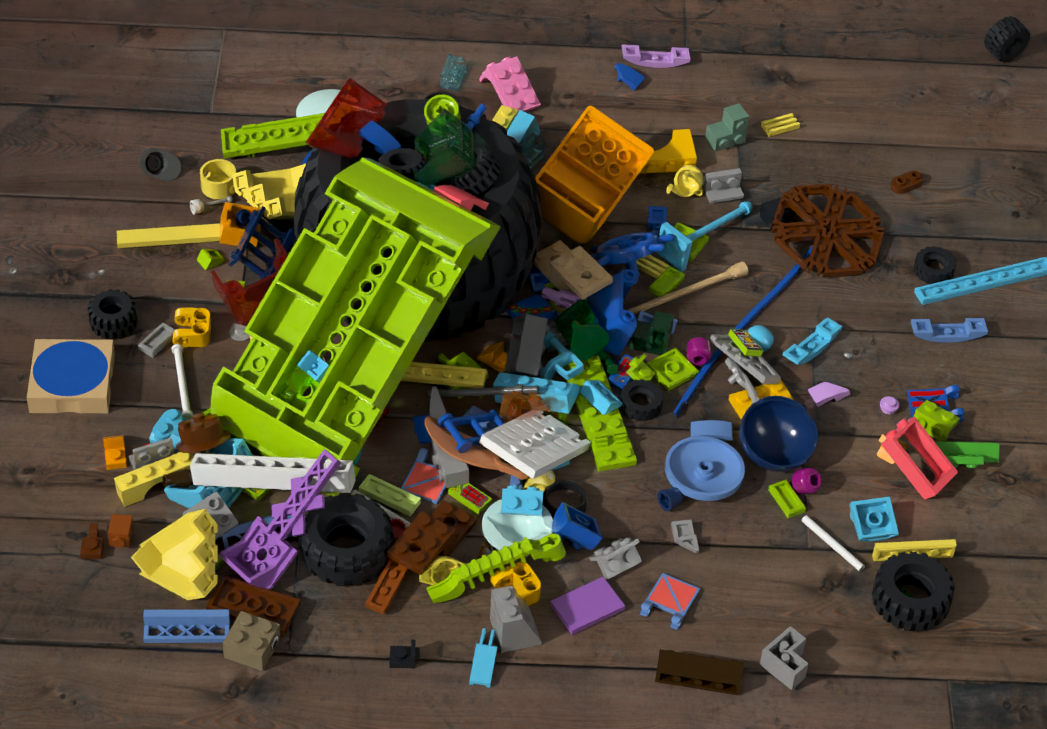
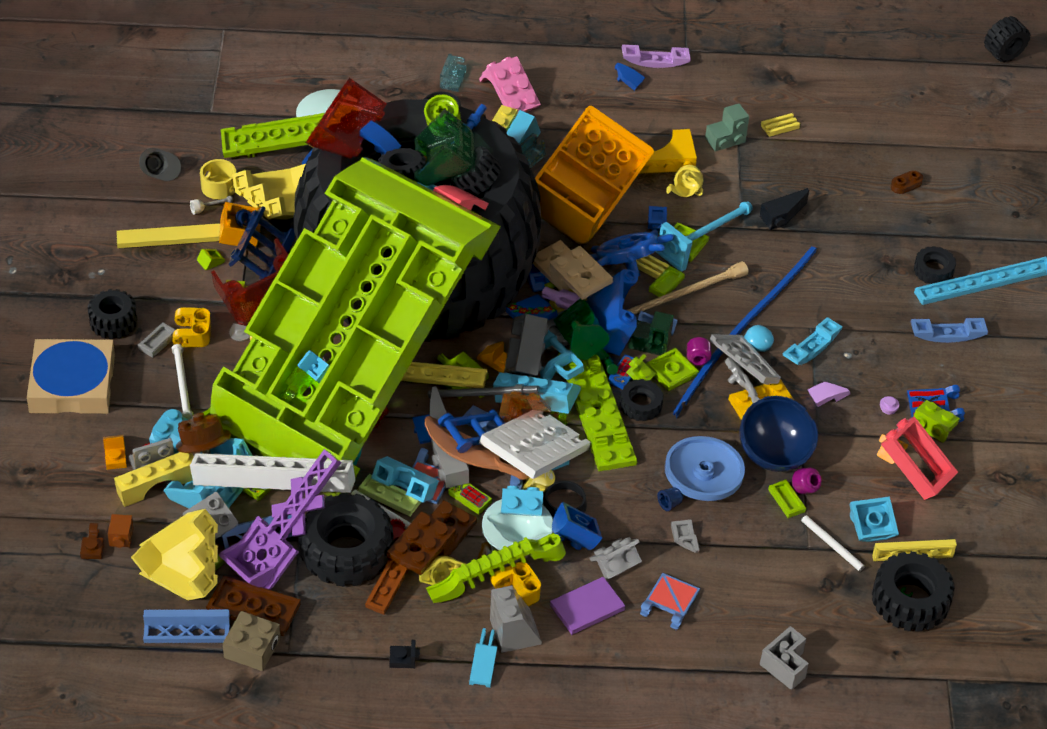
(179, 478): dark brown cone -> none
(418, 484): none -> medium azure arch
(600, 396): medium azure slope -> none
(699, 672): dark brown brick -> none
(713, 428): medium blue slope -> none
(723, 185): light grey bracket -> none
(745, 342): tile -> none
(839, 230): reddish brown plate -> none
(969, 452): bright green bracket -> none

